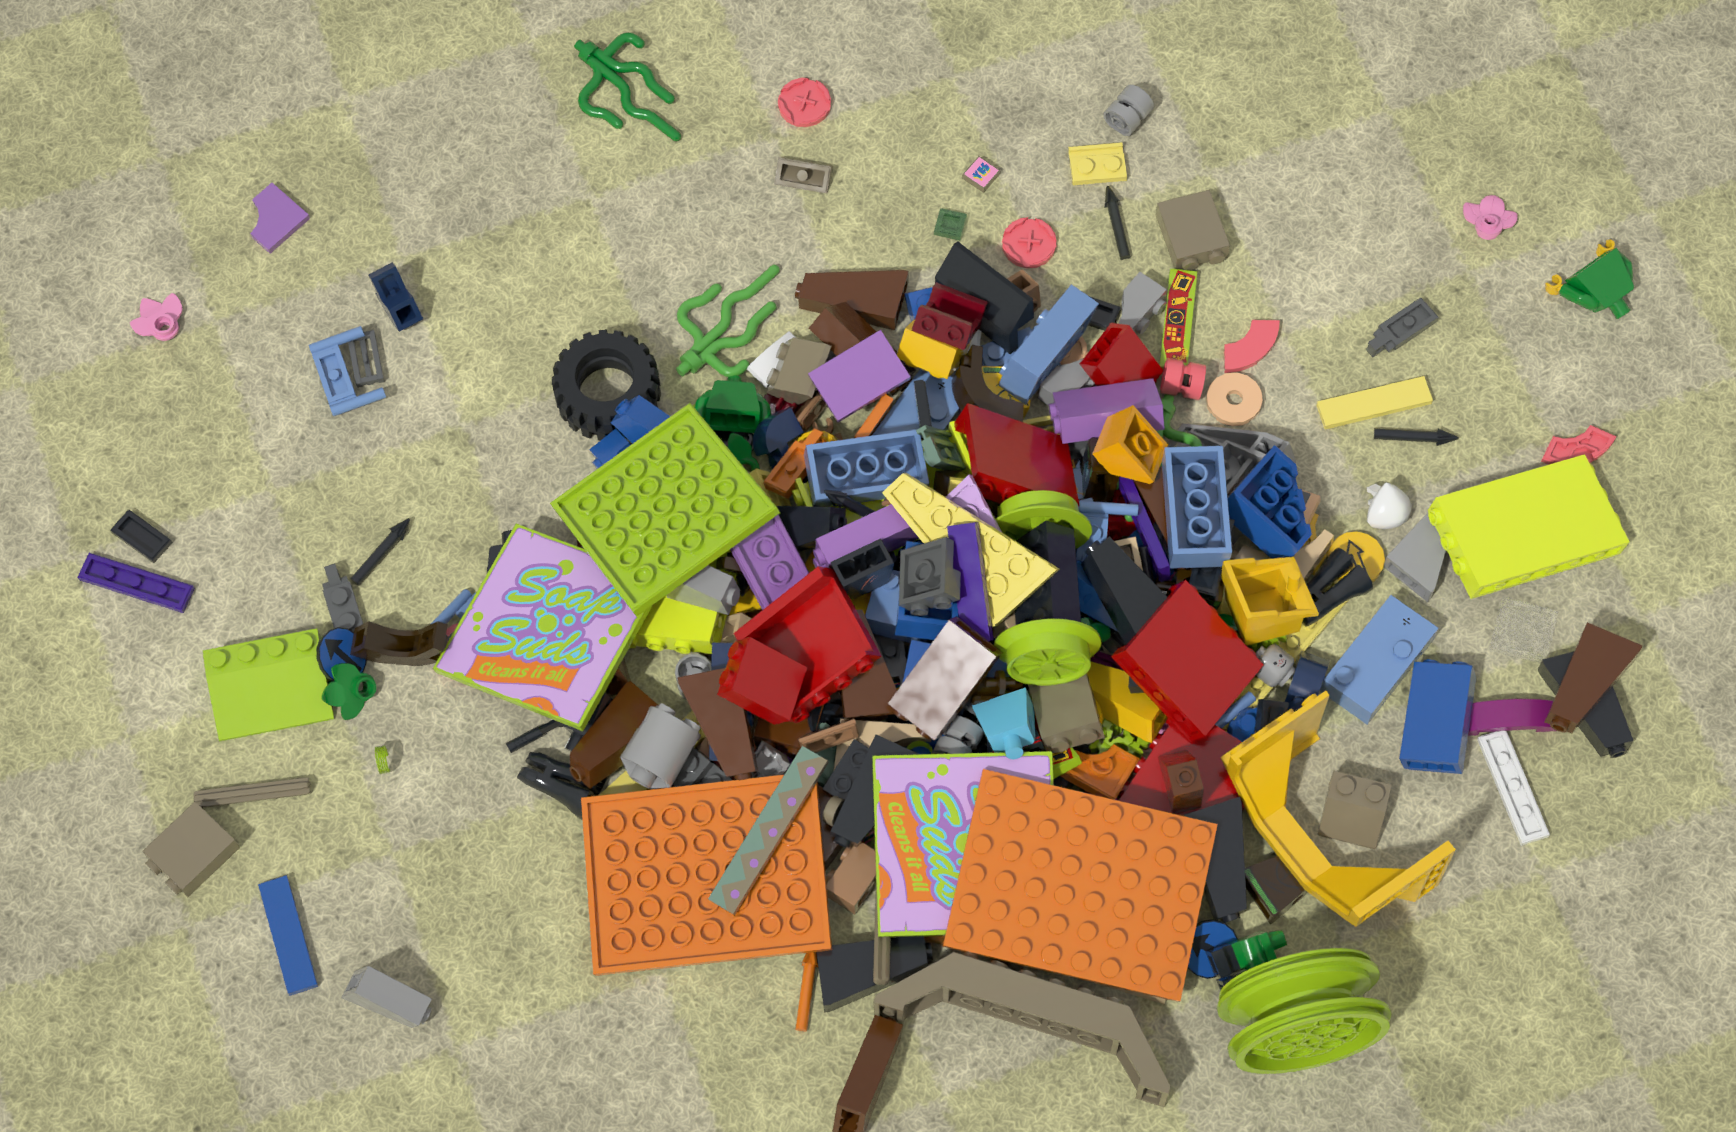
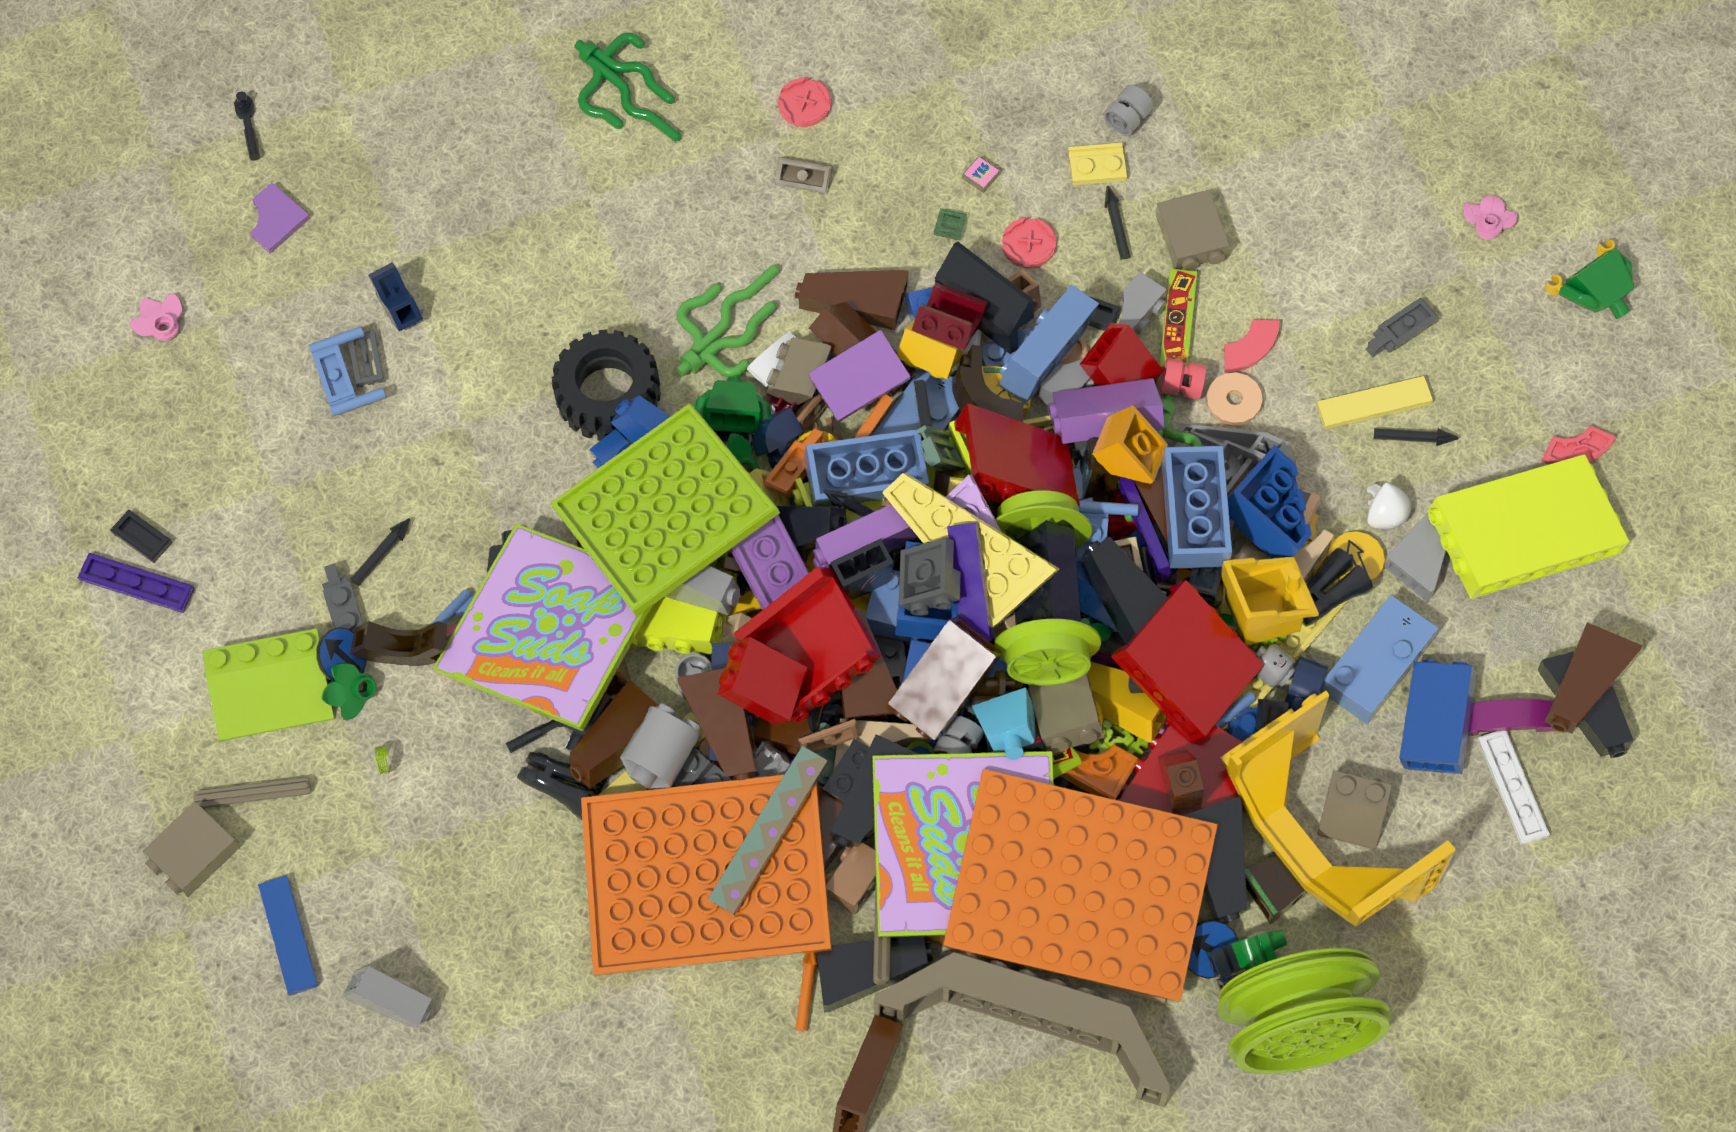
(245, 110): none -> black piece
(832, 810): dark tan tile -> none

